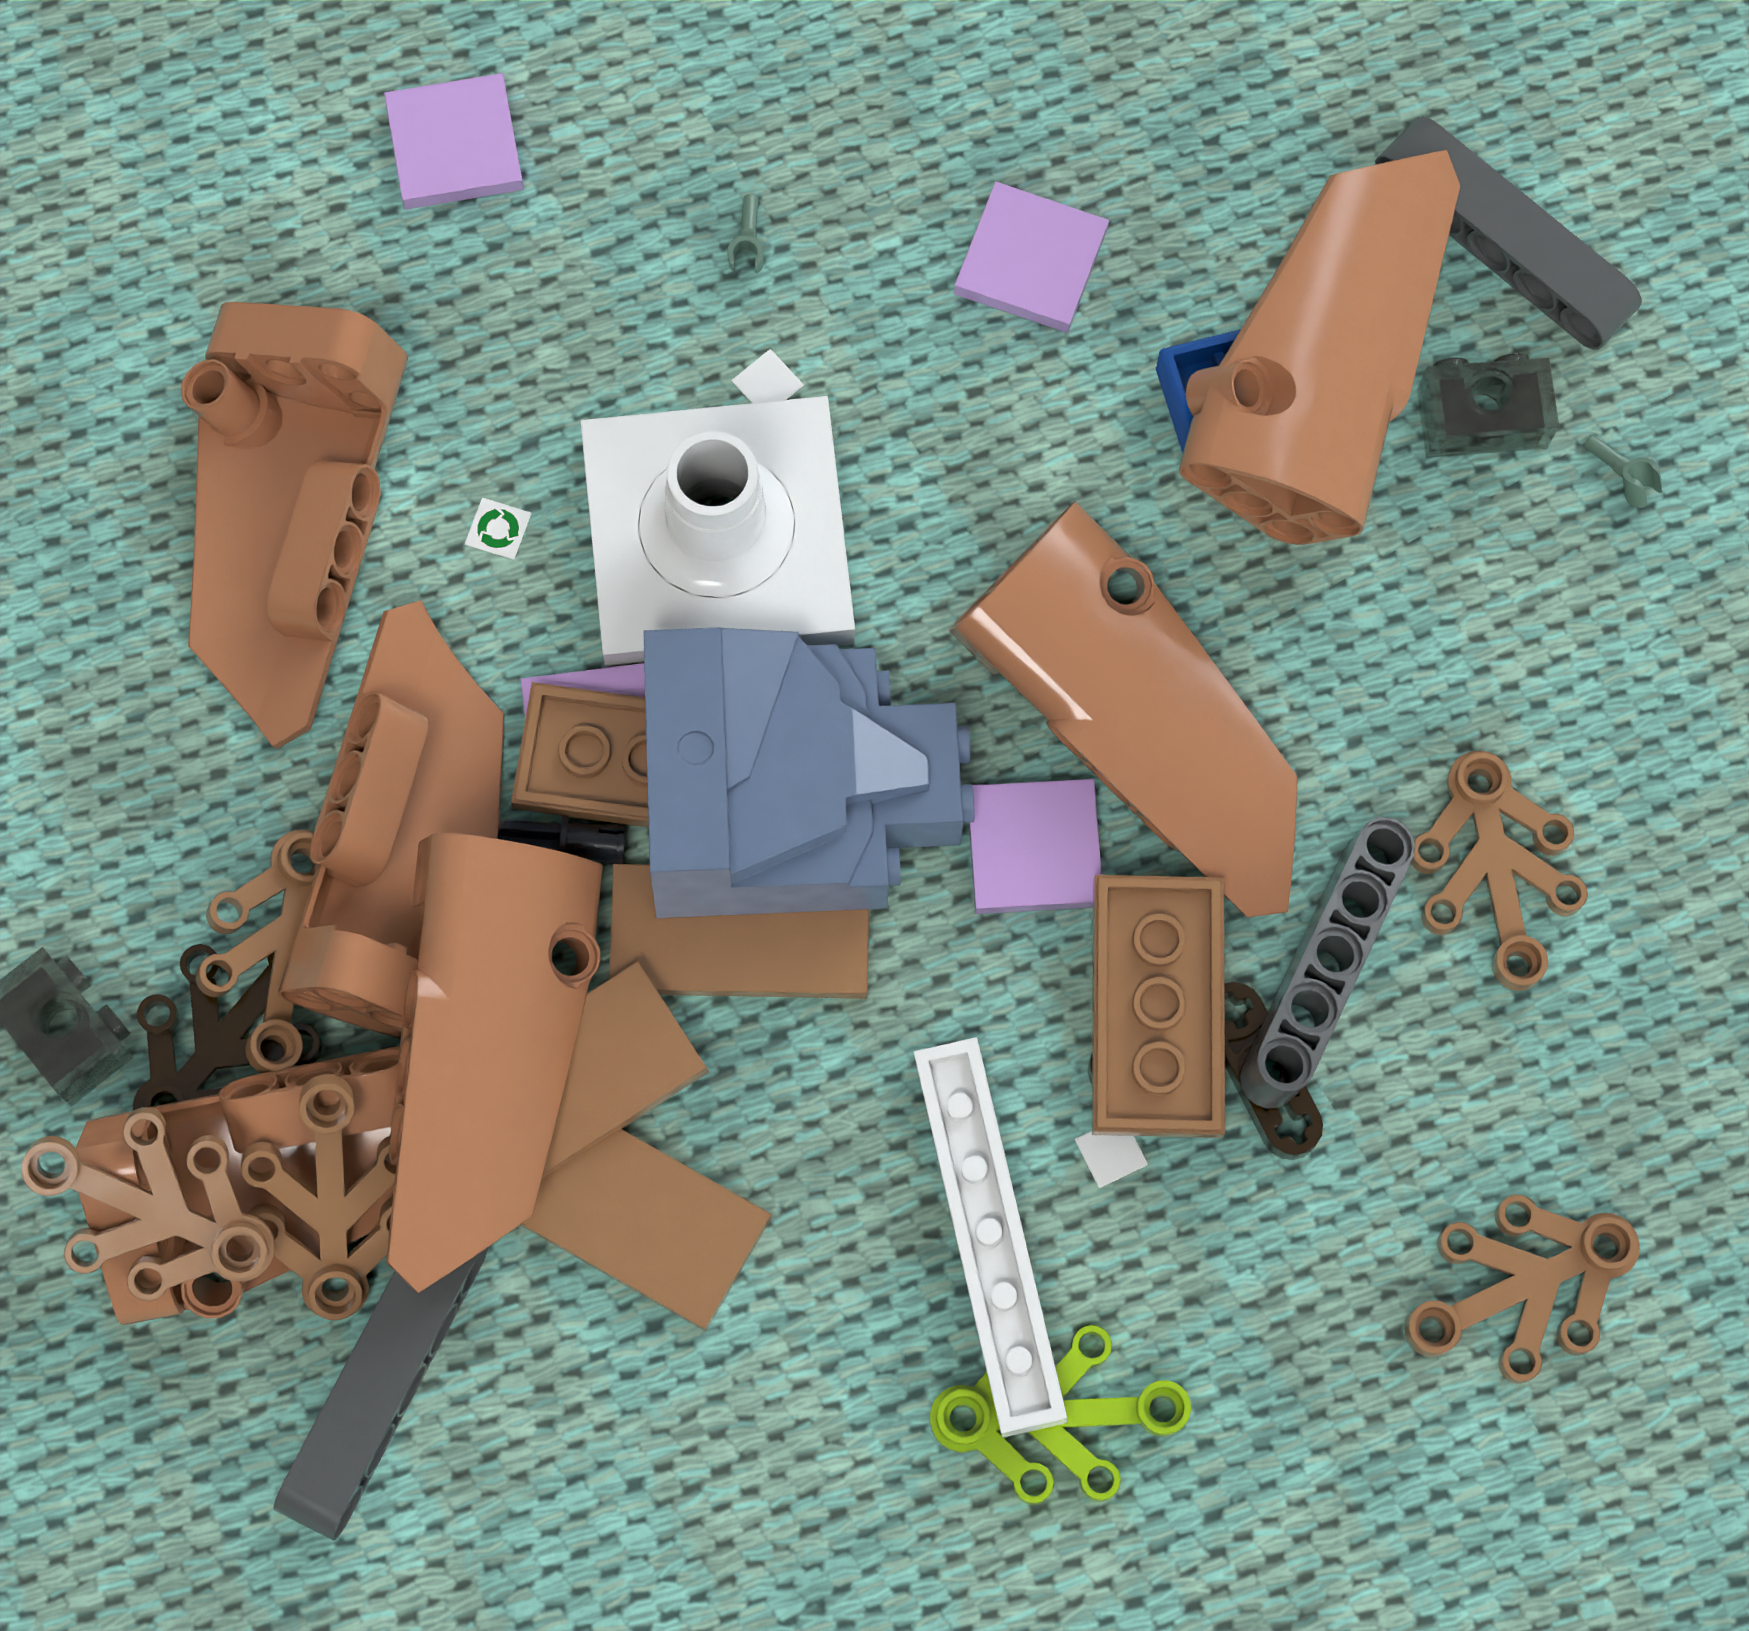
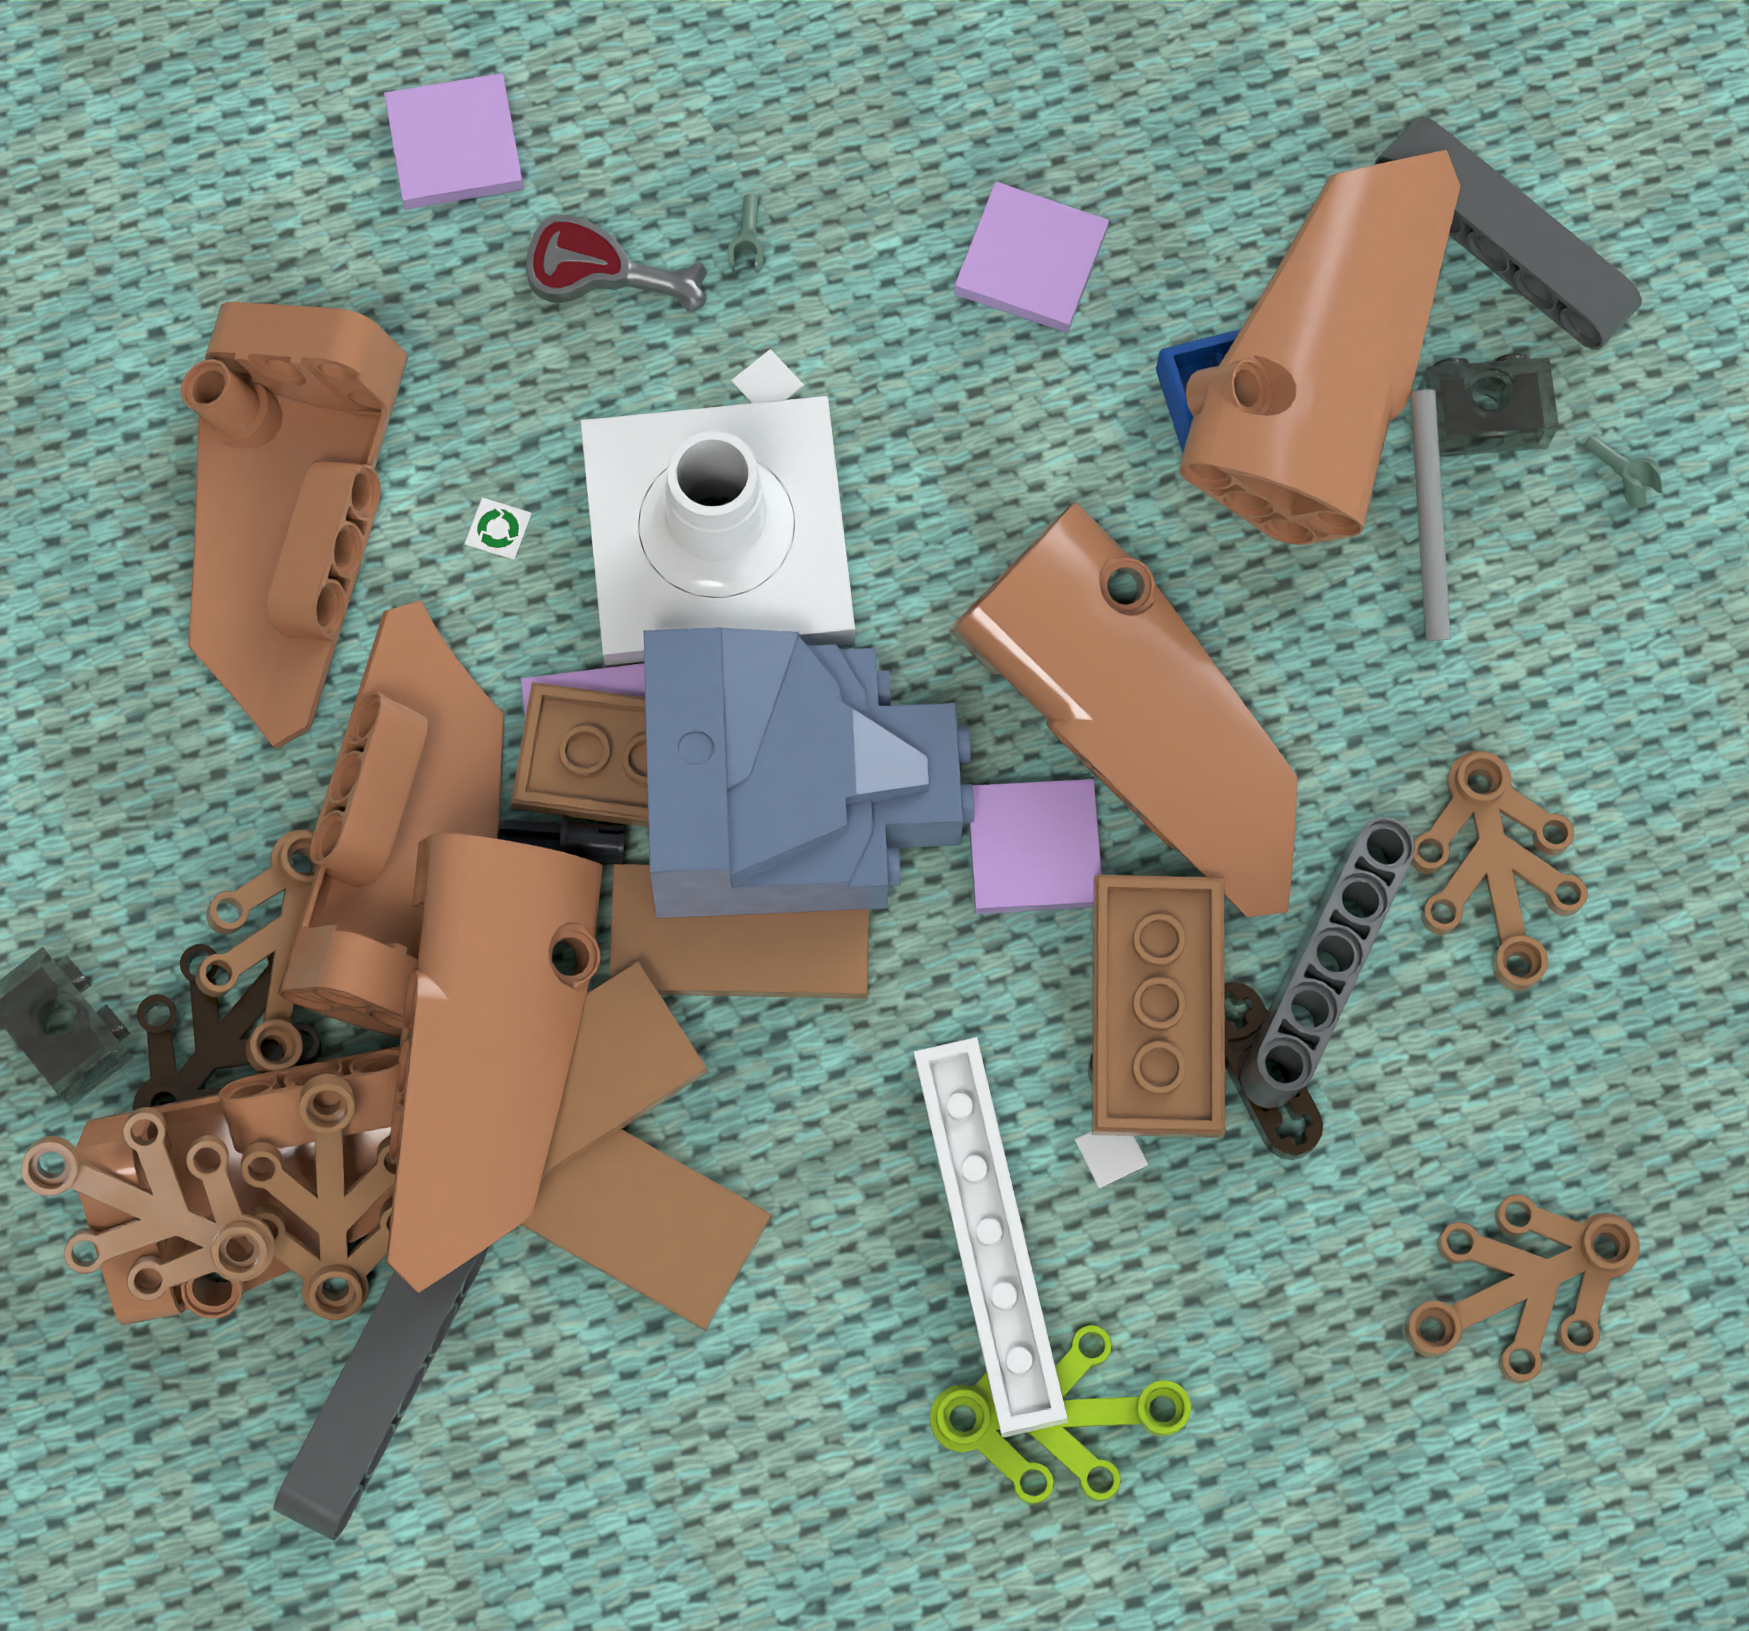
(578, 256): none -> flat silver piece
(1430, 515): none -> light grey bar

